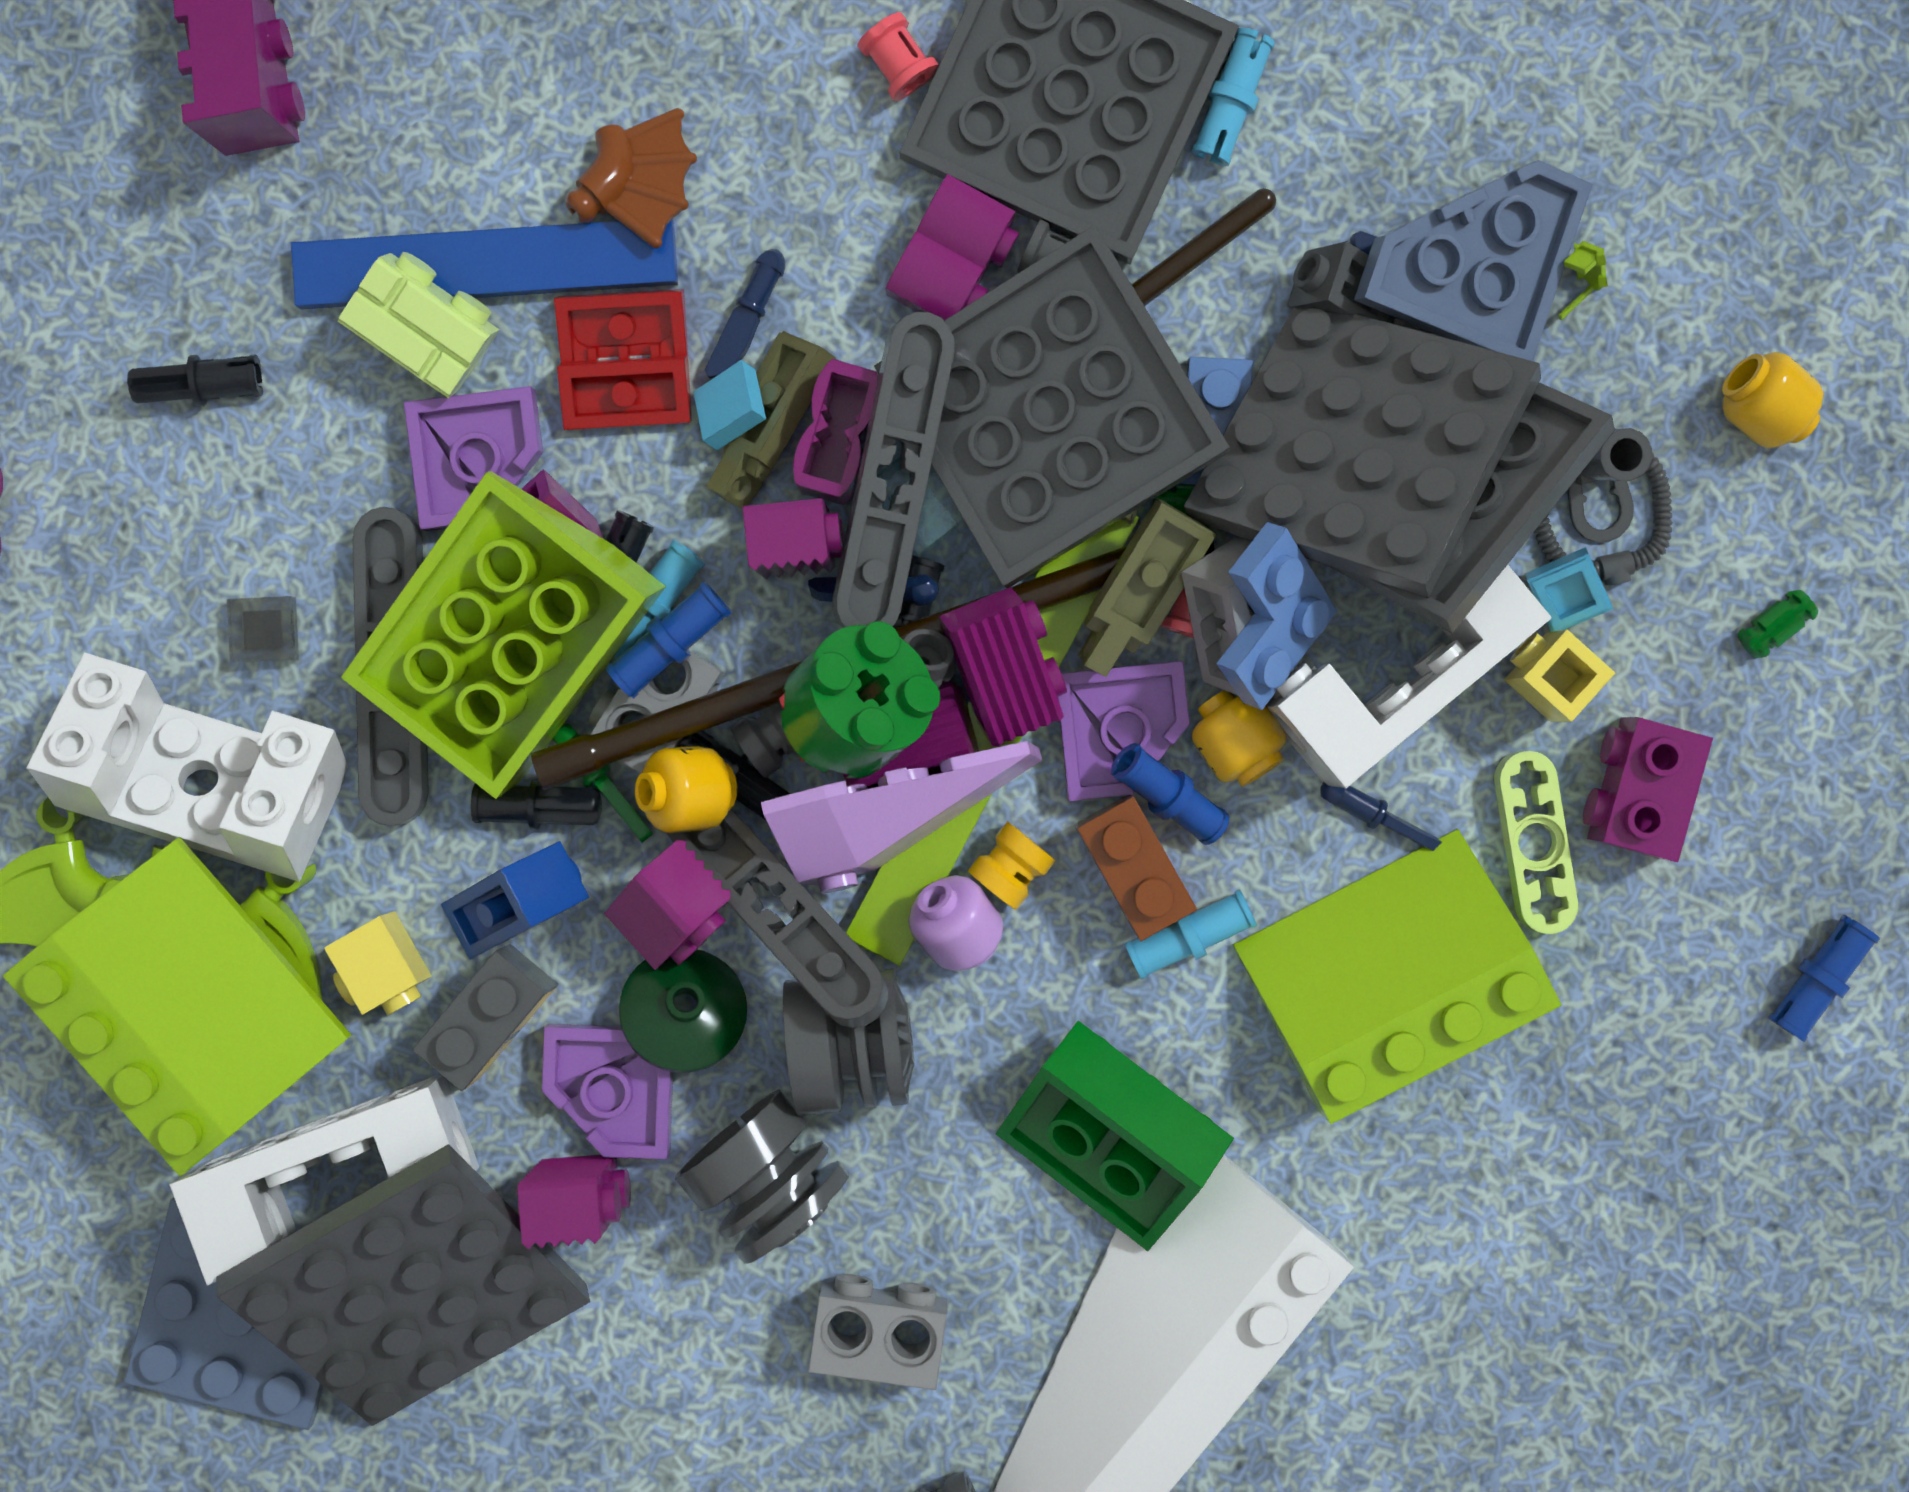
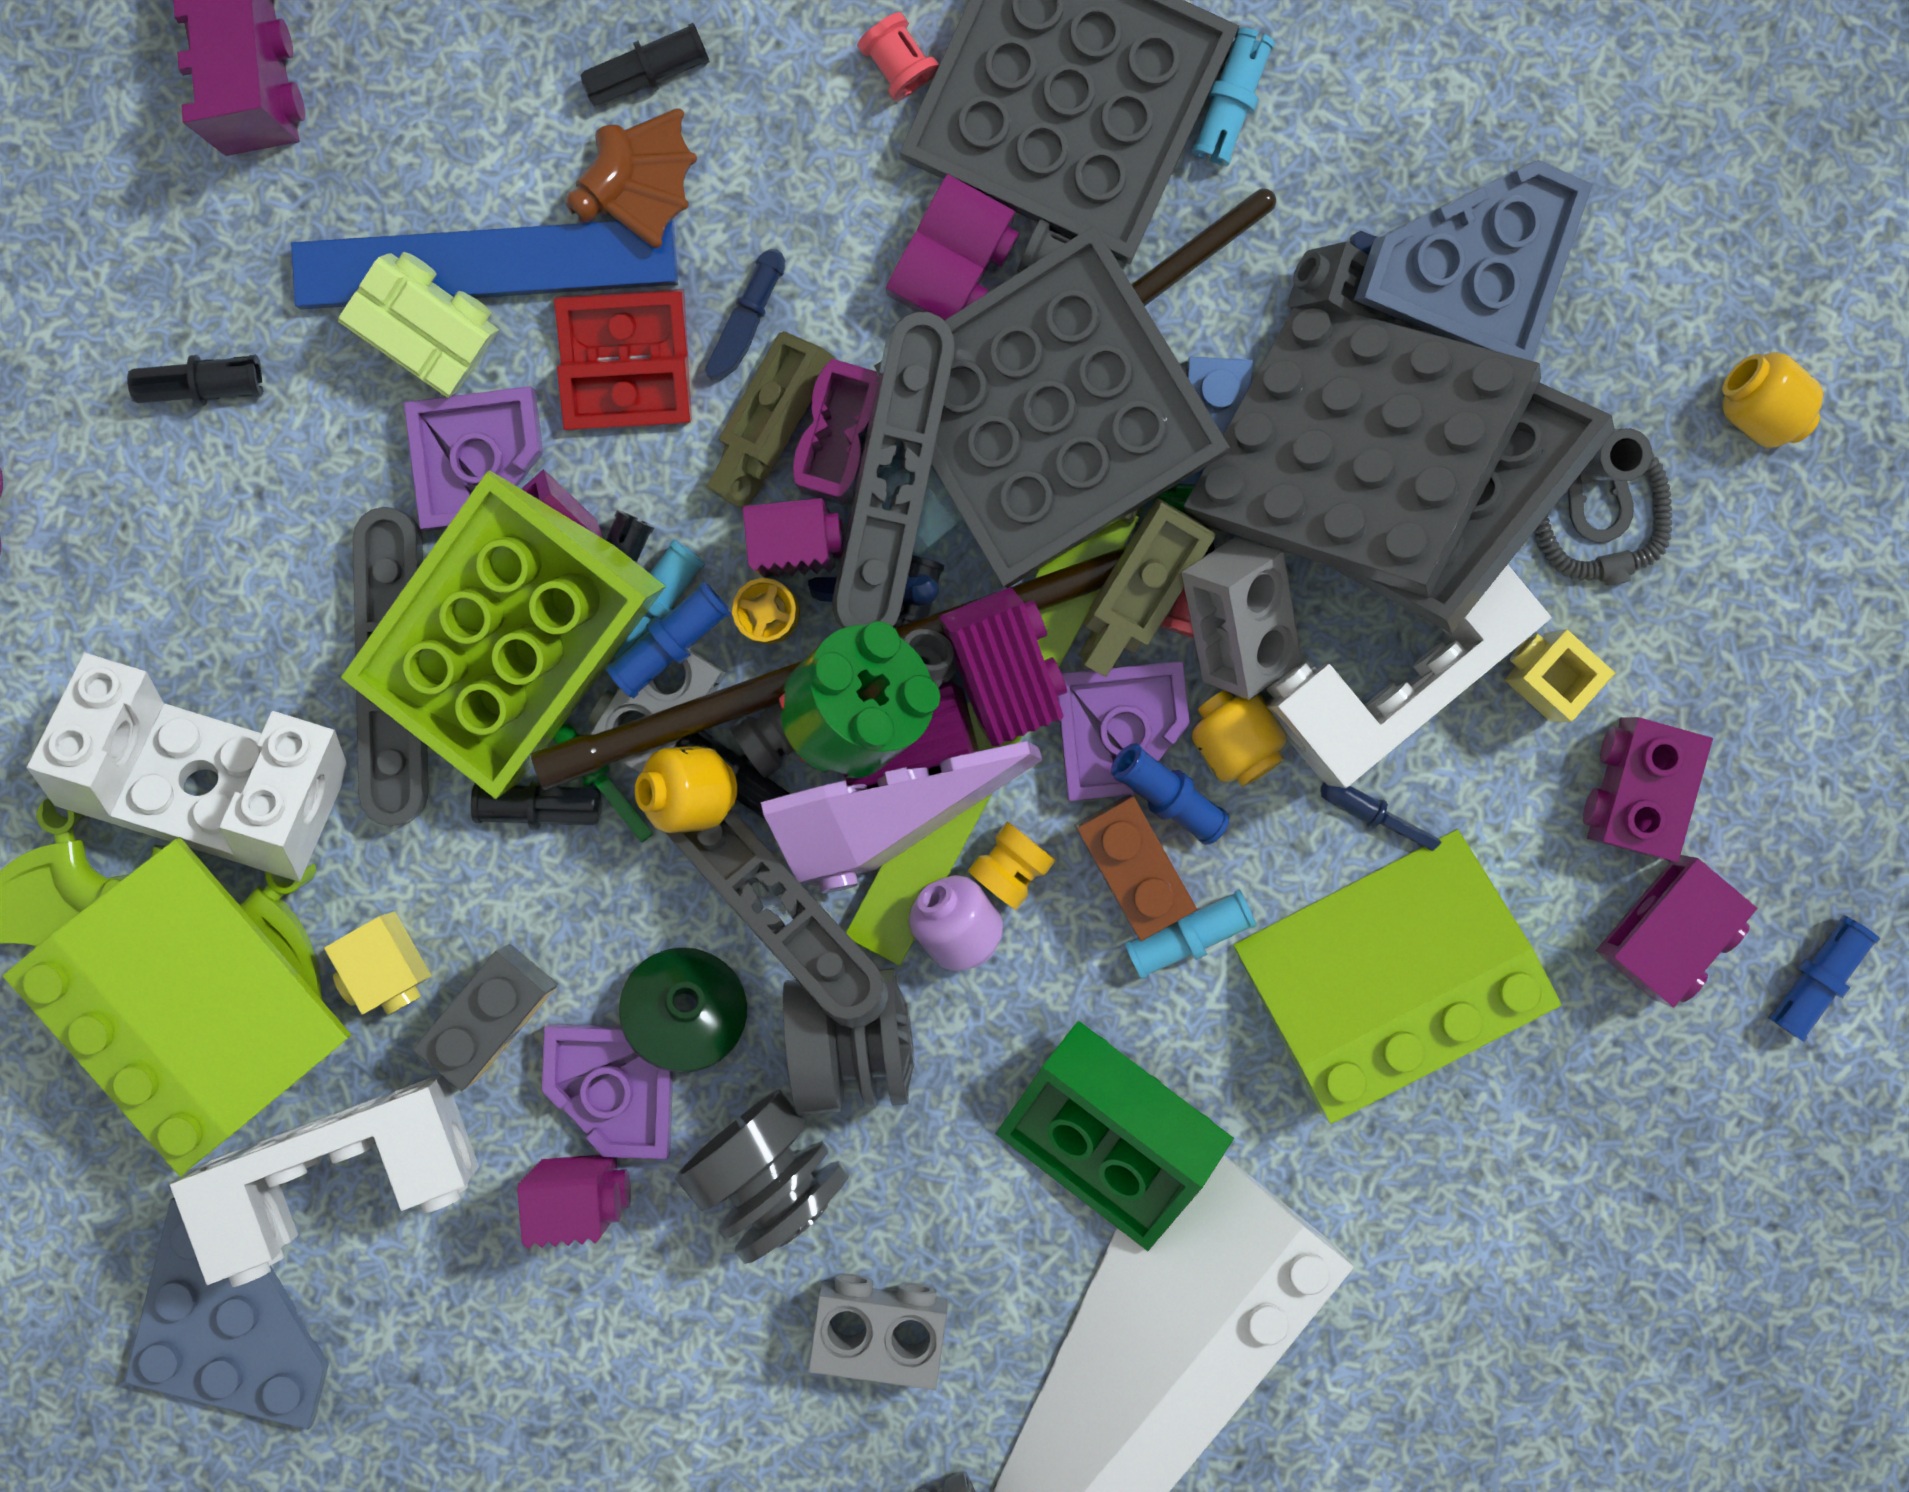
(262, 629): clear smoke tile -> none
(403, 1287): dark grey plate -> none
(515, 899): blue slope -> none
(644, 66): none -> black axle
(670, 906): magenta brick -> none
(729, 405): medium azure tile -> none
(758, 605): none -> yellow wheel
(1287, 619): medium blue plate -> none
(1559, 854): yellowish green beam -> none
(1569, 590): medium azure tile -> none
(1589, 264): lime piece -> none
(1678, 931): none -> magenta brick
(1778, 623): green piece -> none

